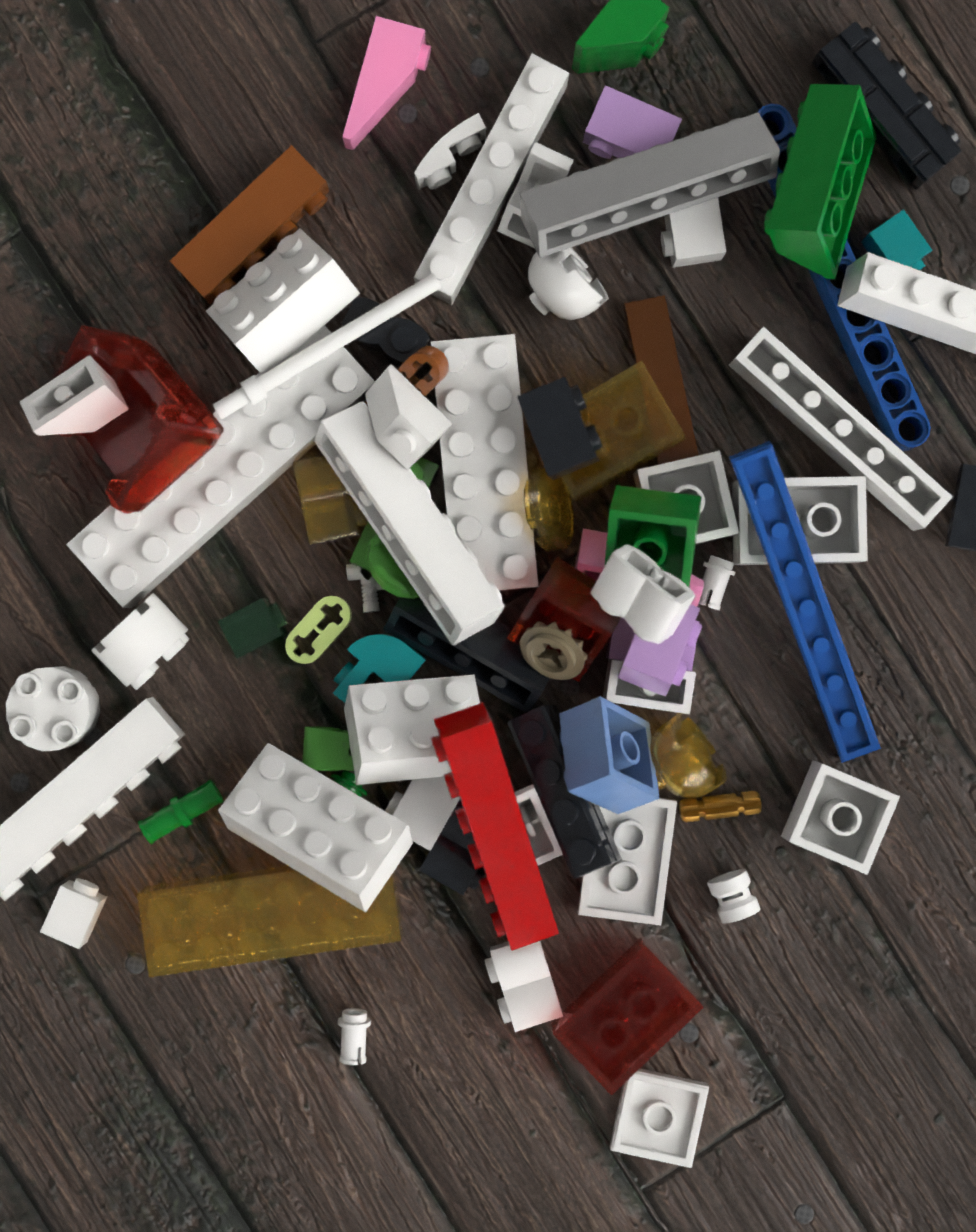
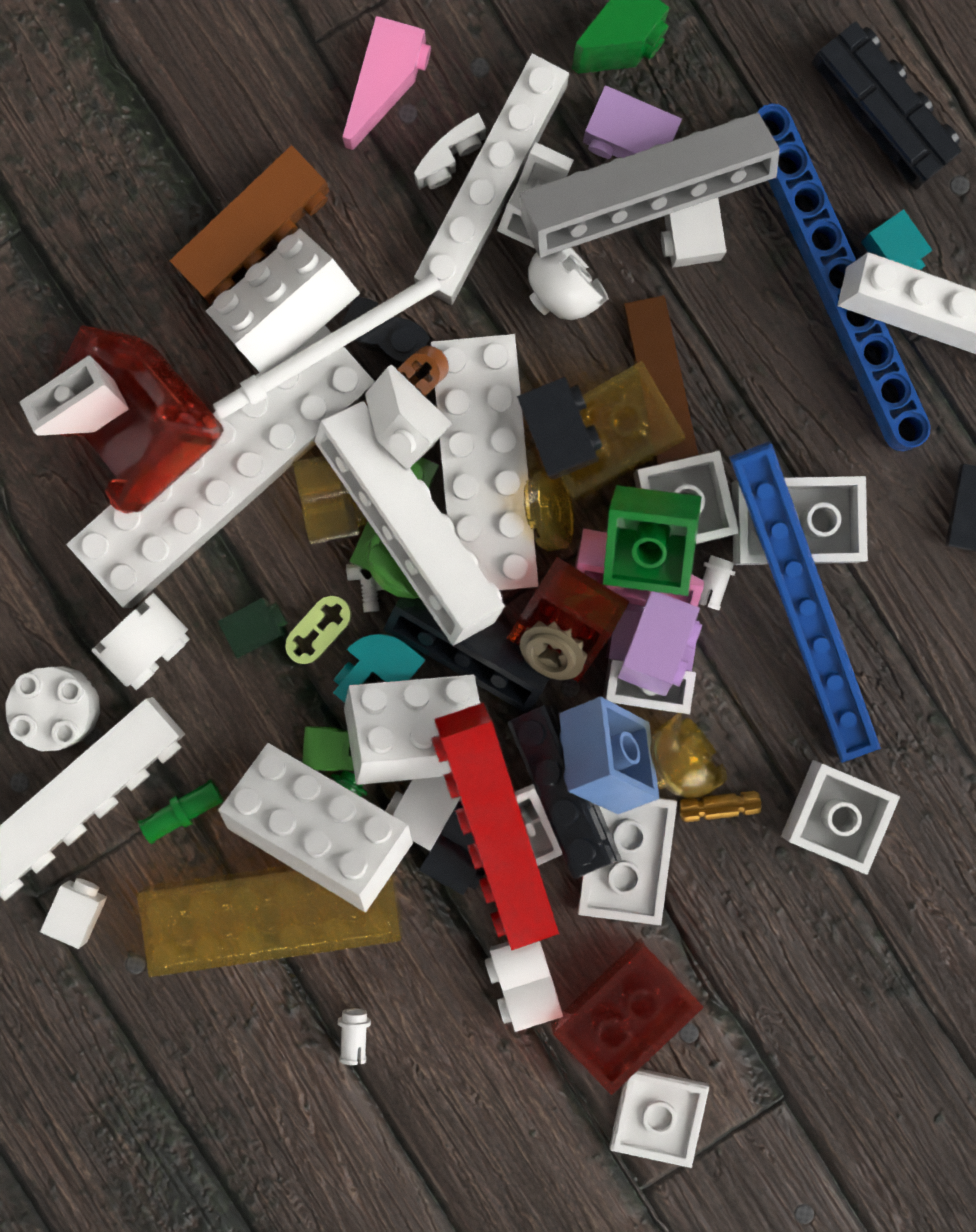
(642, 594): white brick -> none
(733, 896): white wheel -> none
(822, 178): green slope -> none
(840, 430): white brick -> none

